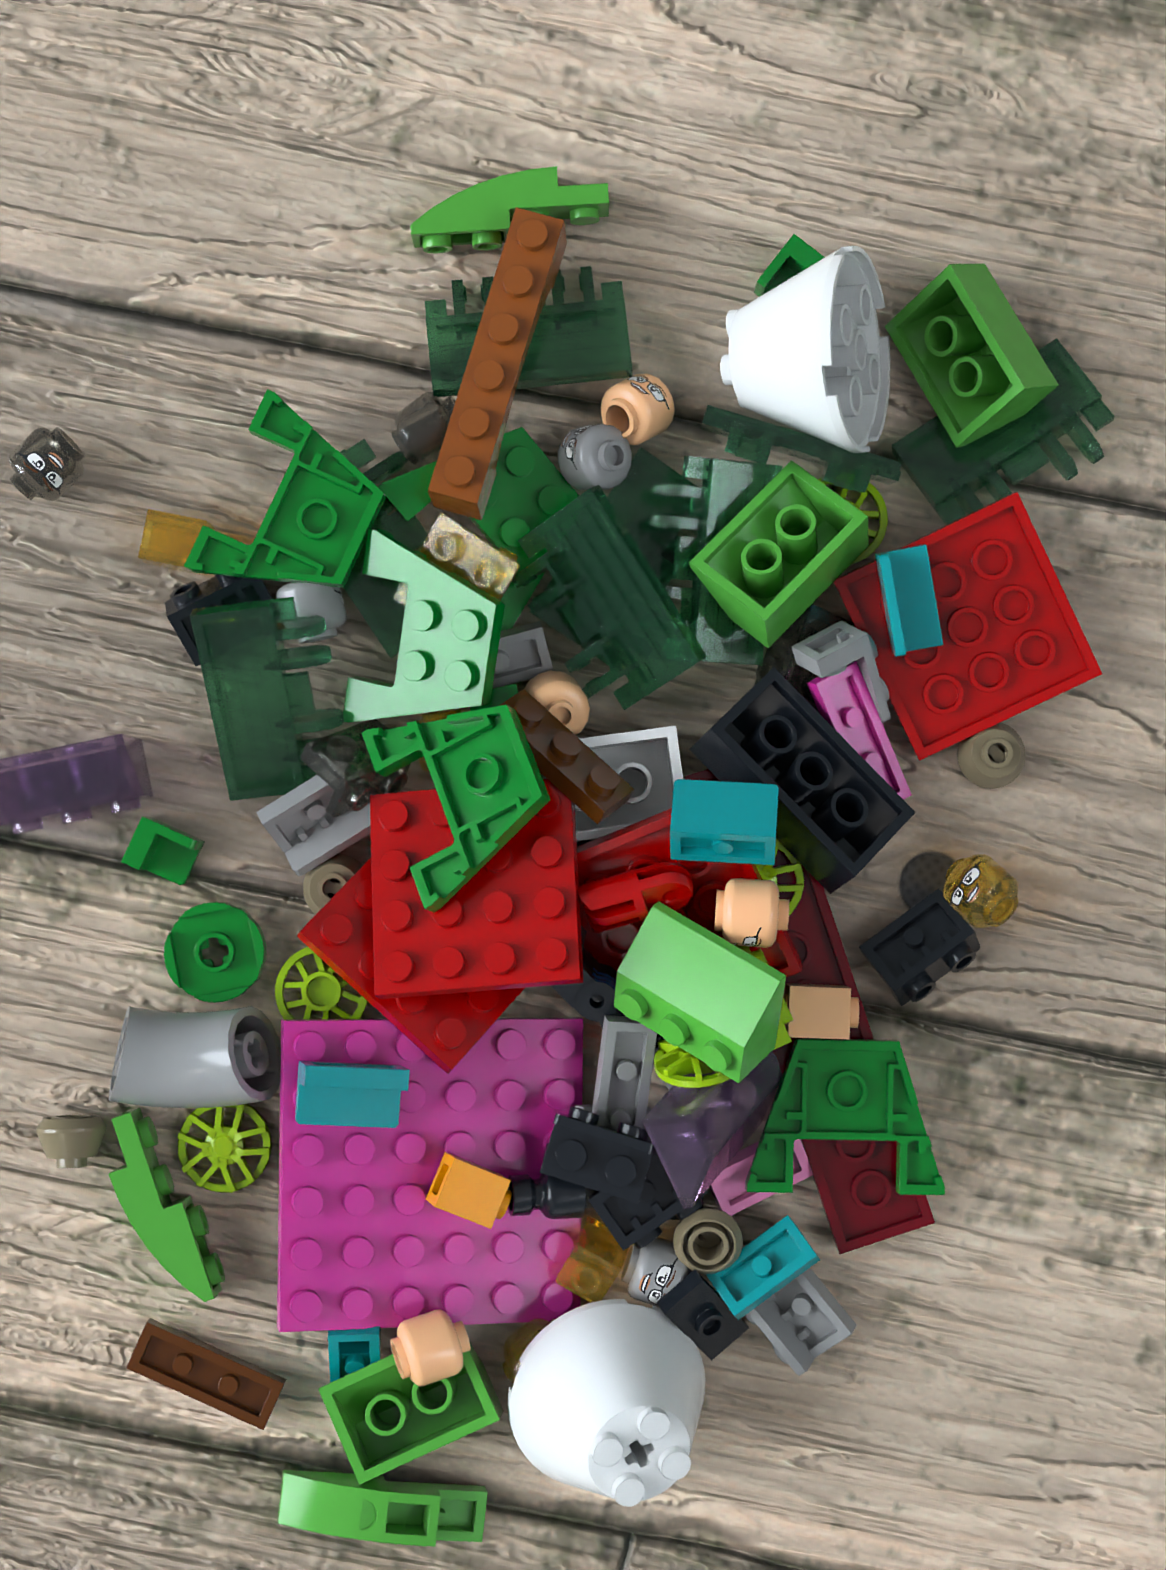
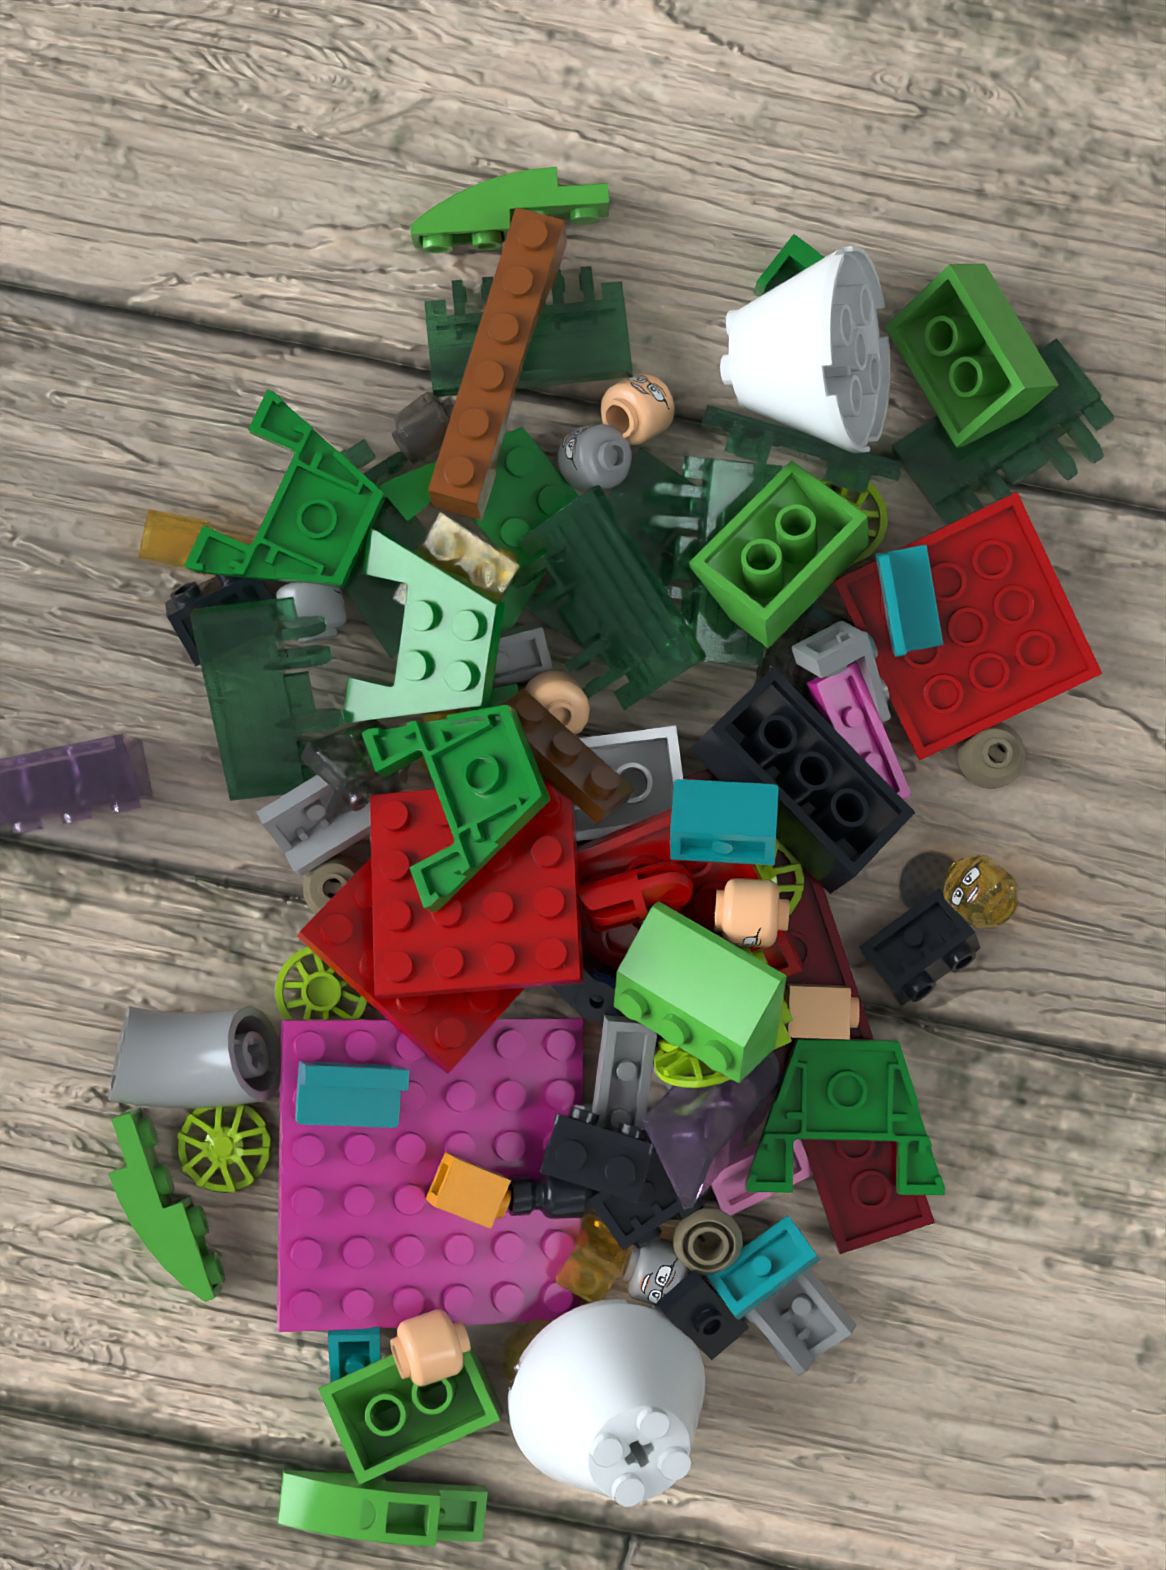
(46, 464): clear smoke head -> none
(71, 1138): dark tan cone -> none
(162, 850): green panel -> none
(199, 975): green plate -> none
(206, 1373): reddish brown plate -> none

